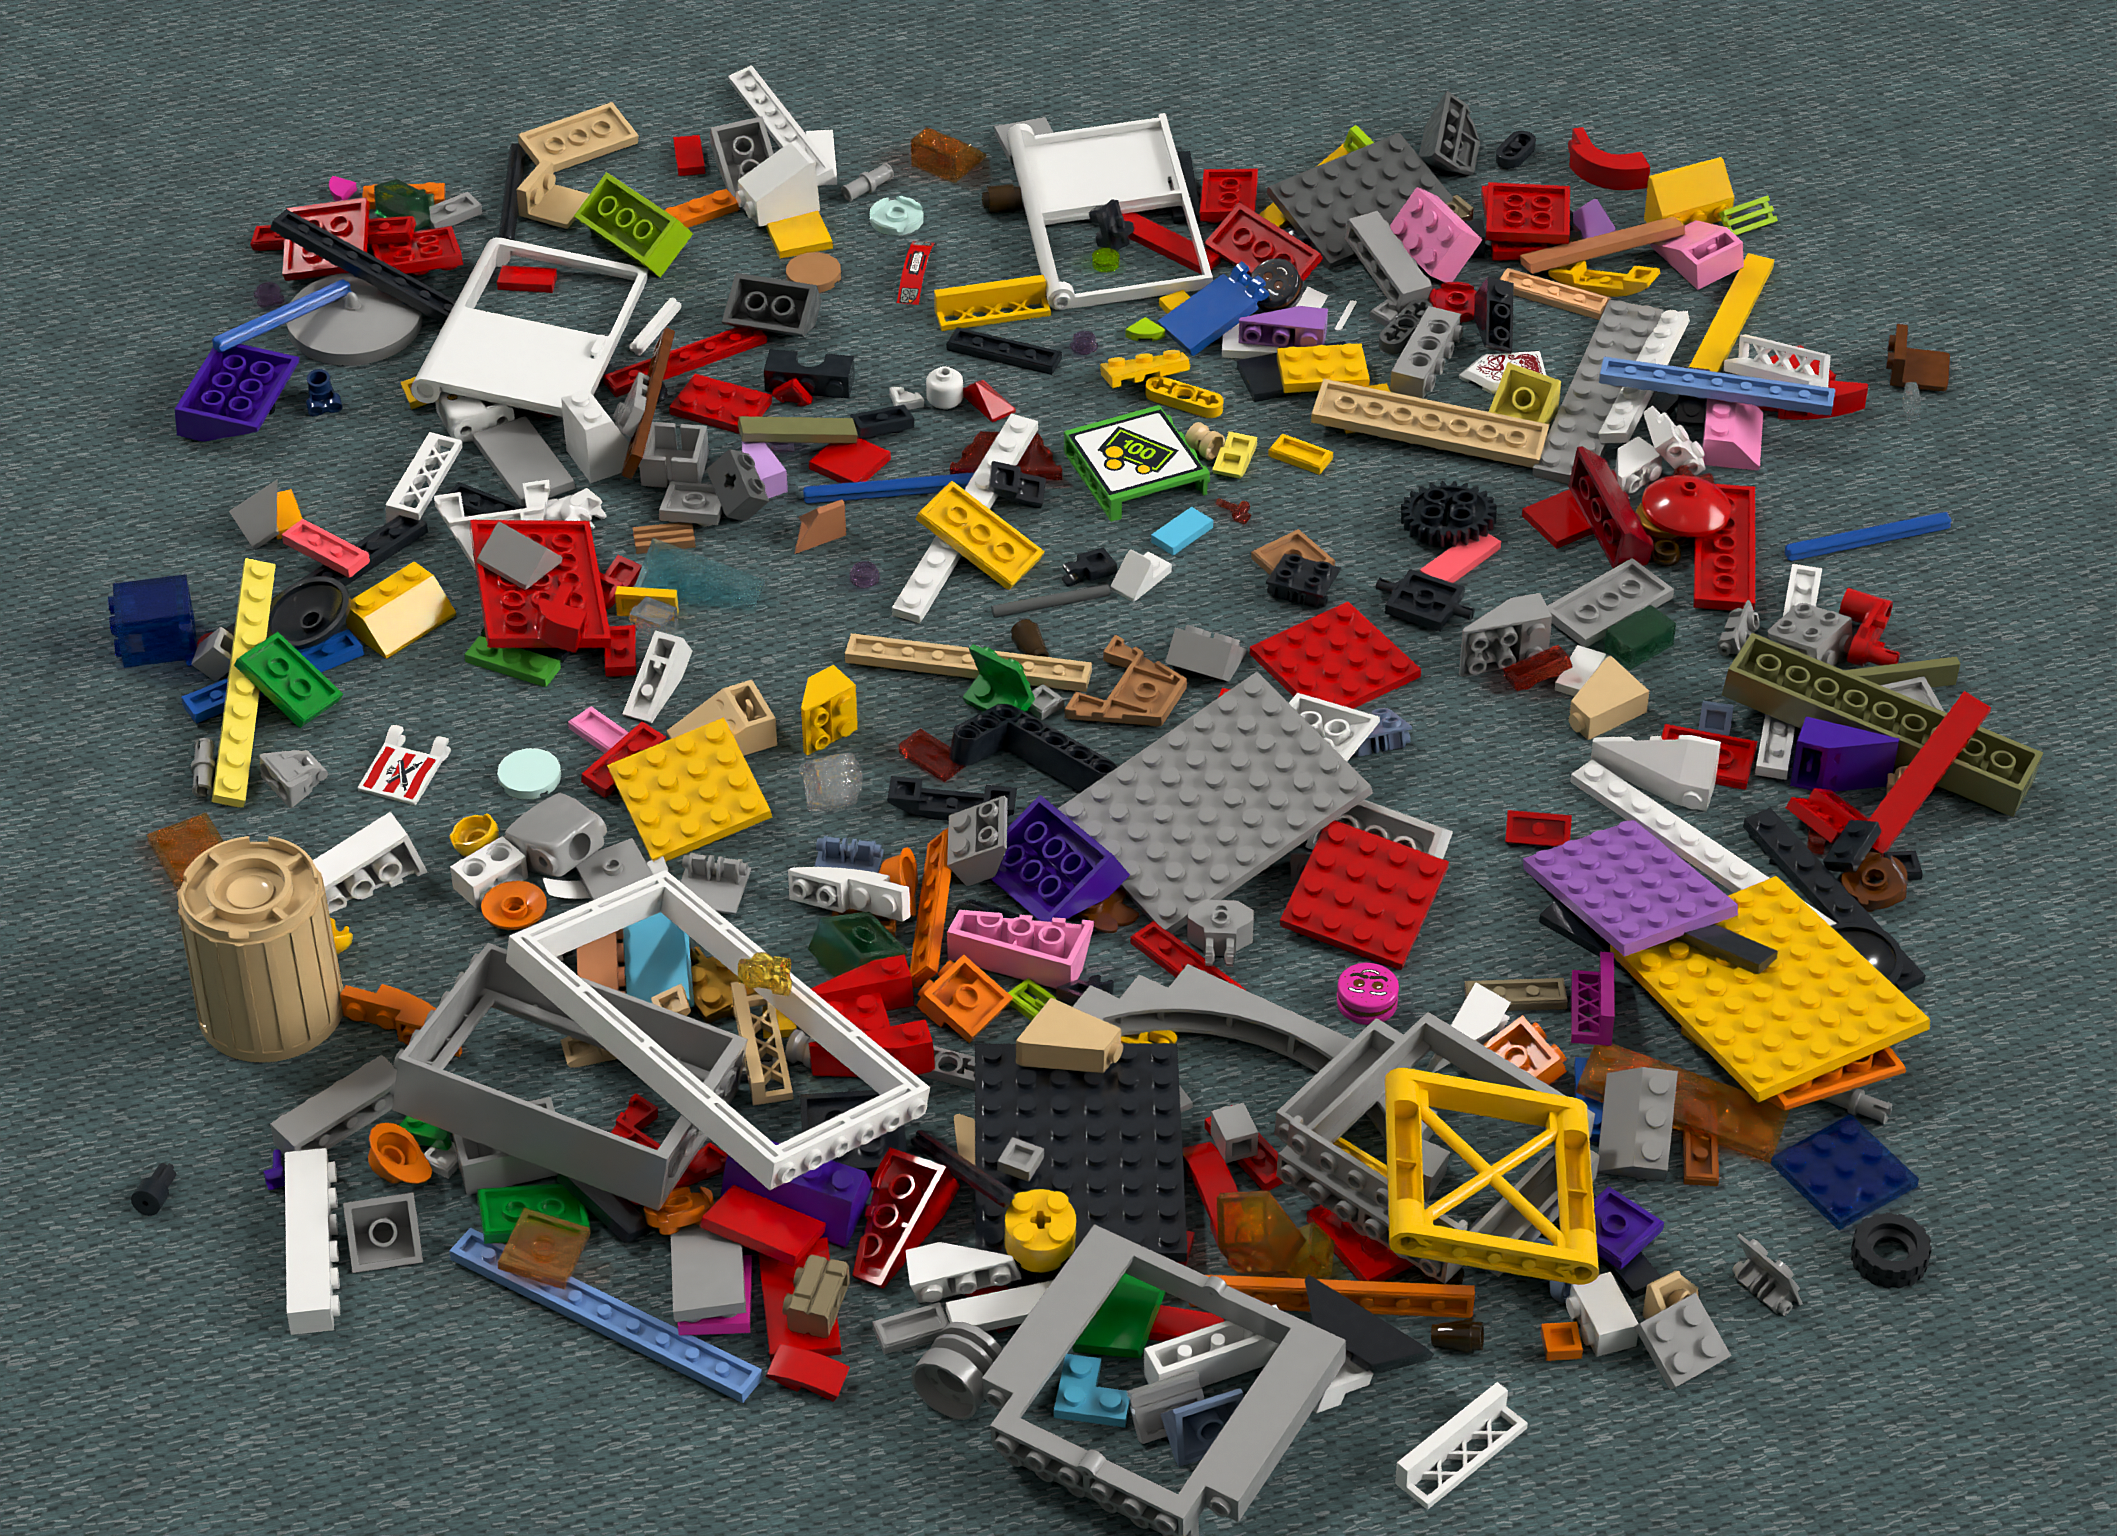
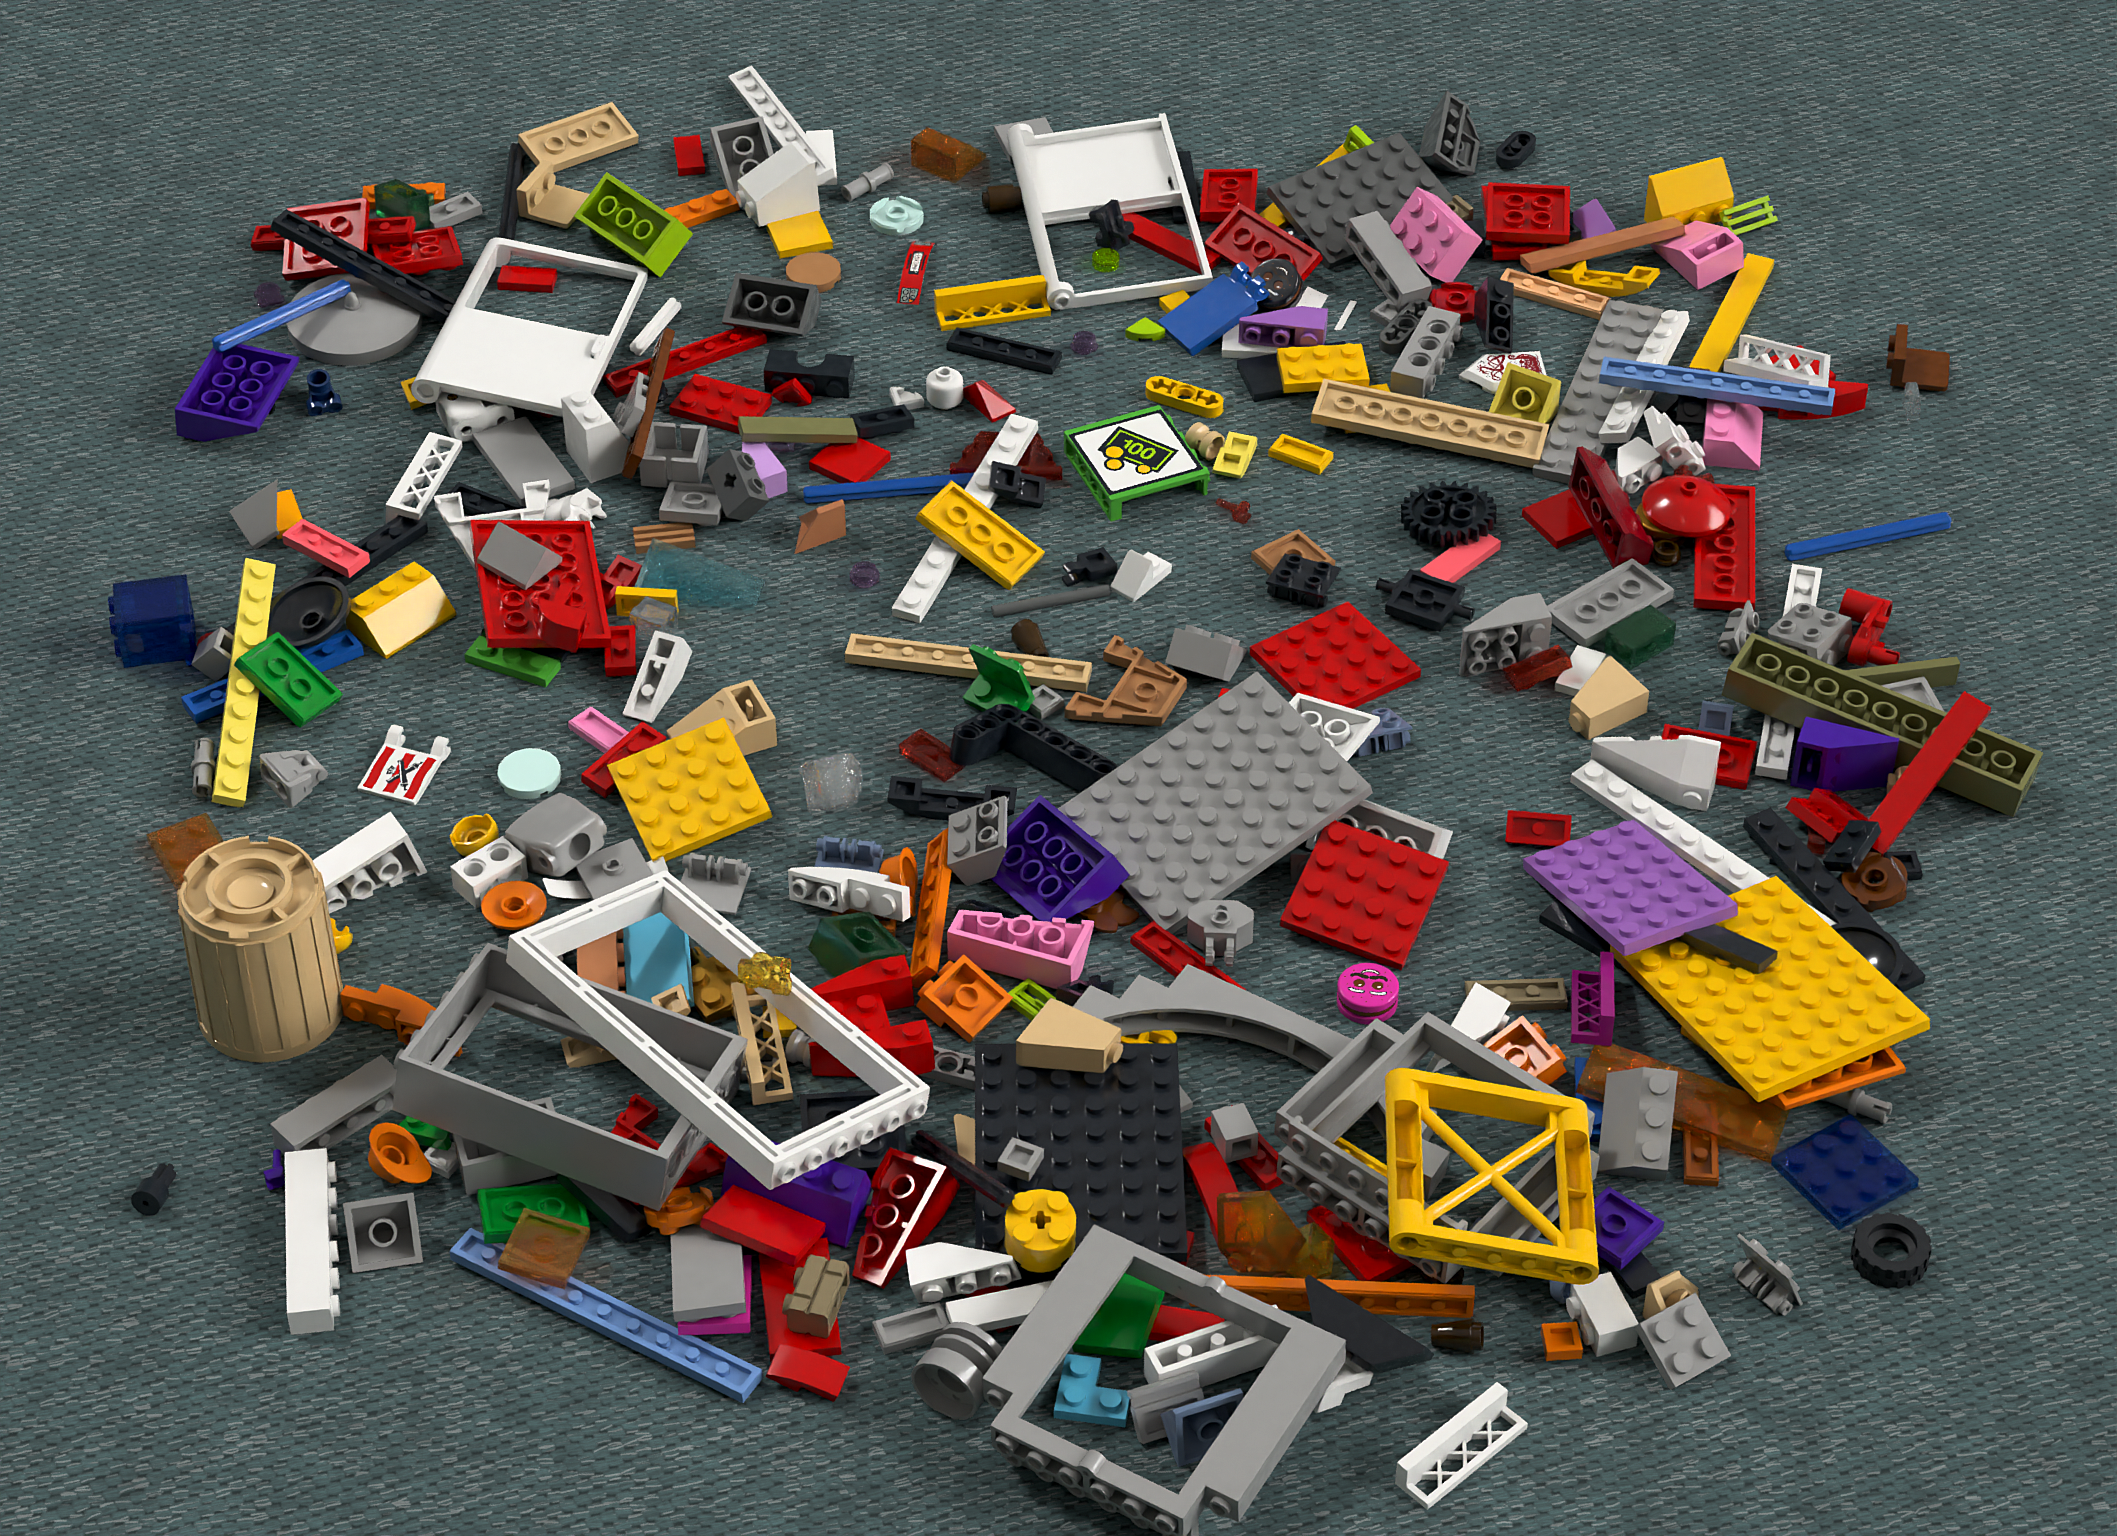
(341, 188): dark pink tile -> none
(827, 709): yellow slope -> none
(1136, 369): yellow wing -> none
(1182, 531): medium azure tile -> none
(1606, 169): red arch -> none

